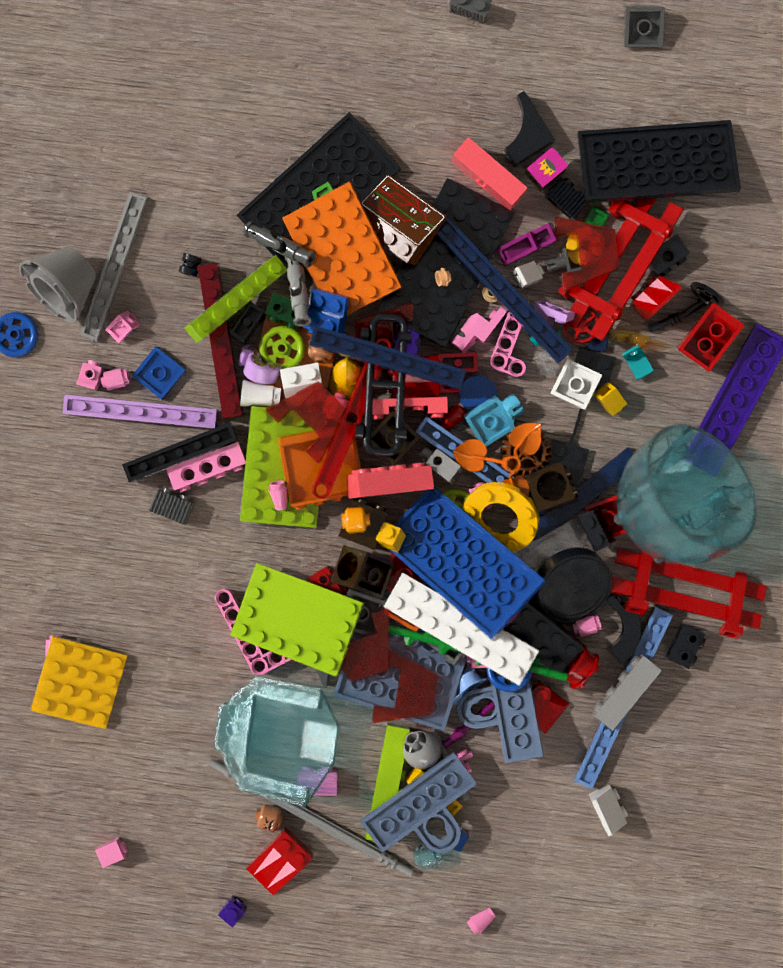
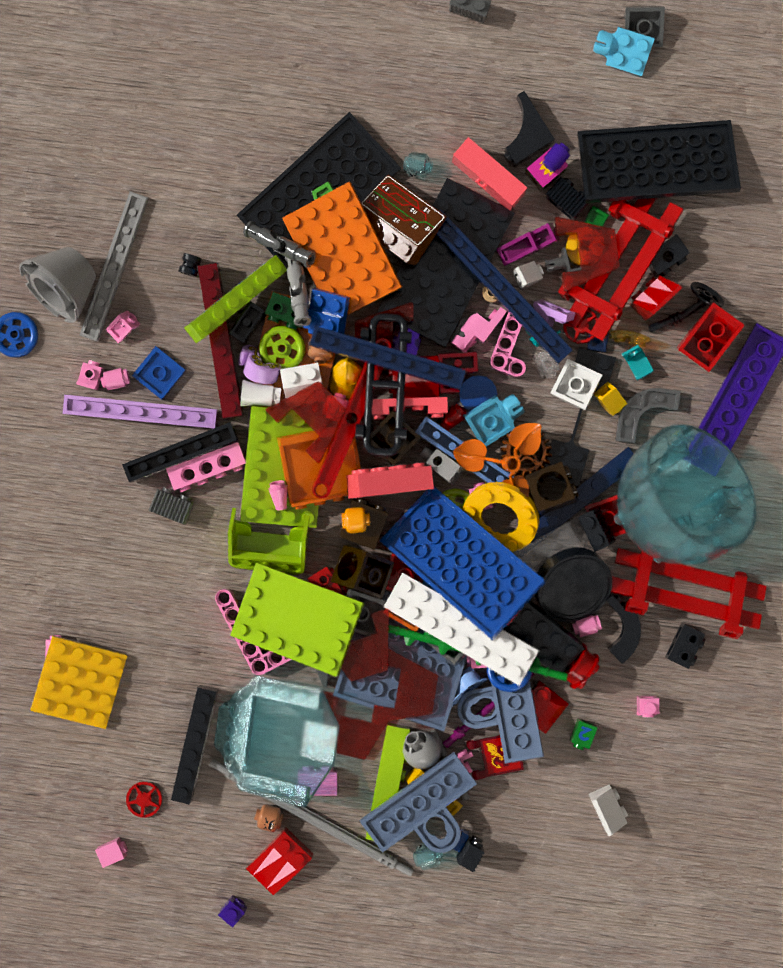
(143, 799): none -> red wheel
(194, 744): none -> black brick
(276, 551): none -> lime windscreen
(355, 735): none -> clear red wing
(390, 537): yellow brick -> none
(417, 165): none -> clear light blue head
(442, 277): light nougat plate -> none
(471, 853): none -> black brick
(481, 920): bright pink cone -> none
(492, 757): none -> flag
(556, 157): none -> dark purple brick
(583, 734): none -> green brick
(604, 735): medium blue plate -> none
(624, 49): none -> medium azure plate
(626, 691): light grey brick -> none
(638, 404): none -> flat silver plate
(647, 706): none -> bright pink brick

